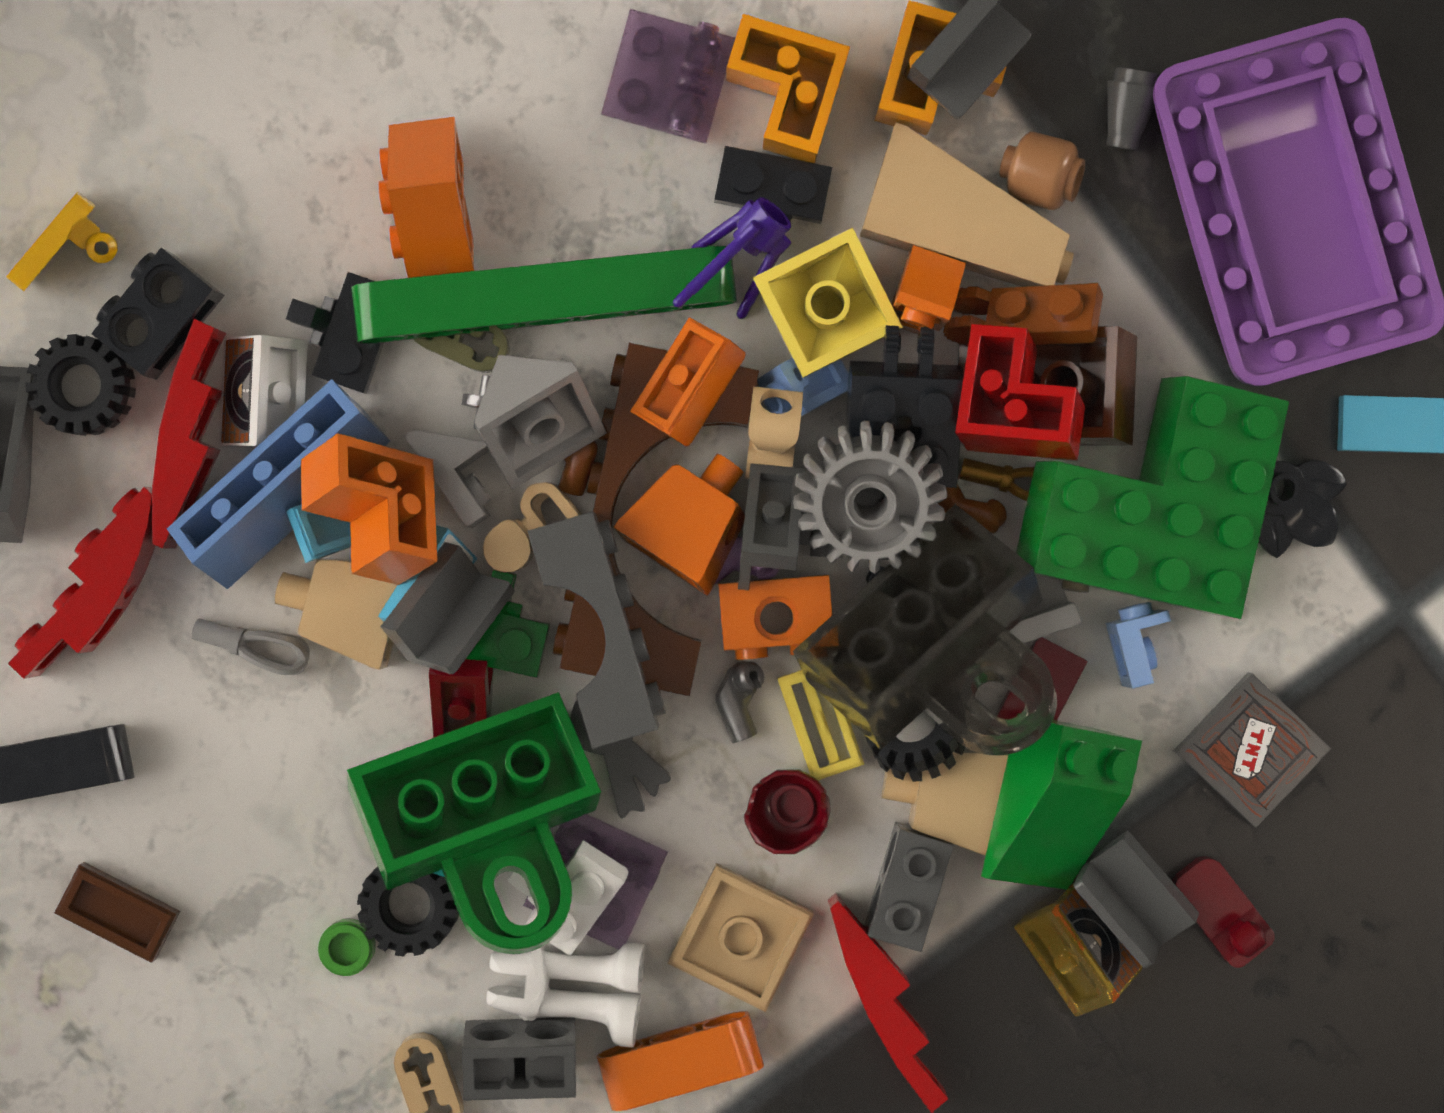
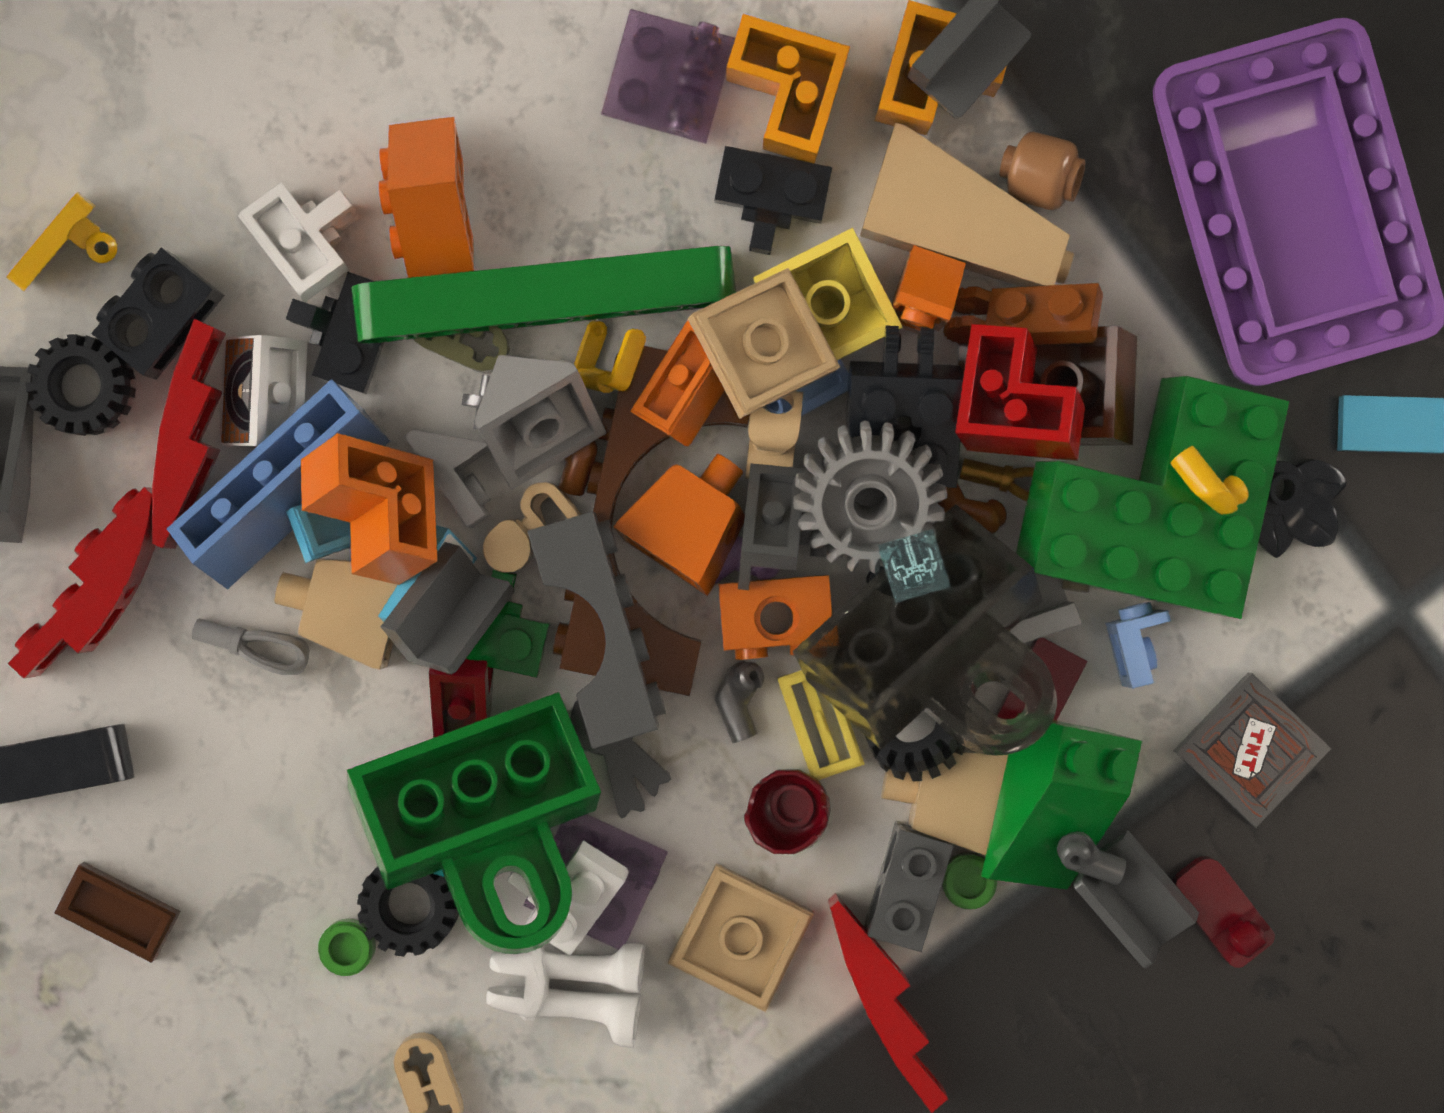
(301, 237): none -> white hinge
(519, 1059): dark grey brick -> none
(625, 363): none -> yellow piece
(680, 1061): orange beam -> none
(759, 229): dark purple plant -> none
(763, 342): none -> tan tile
(914, 565): none -> clear light blue tile
(964, 881): none -> bright green tile
(1078, 953): clear yellow panel -> none
(1082, 856): none -> dark grey arm
(1129, 106): dark grey cone -> none
(1206, 485): none -> yellow arm

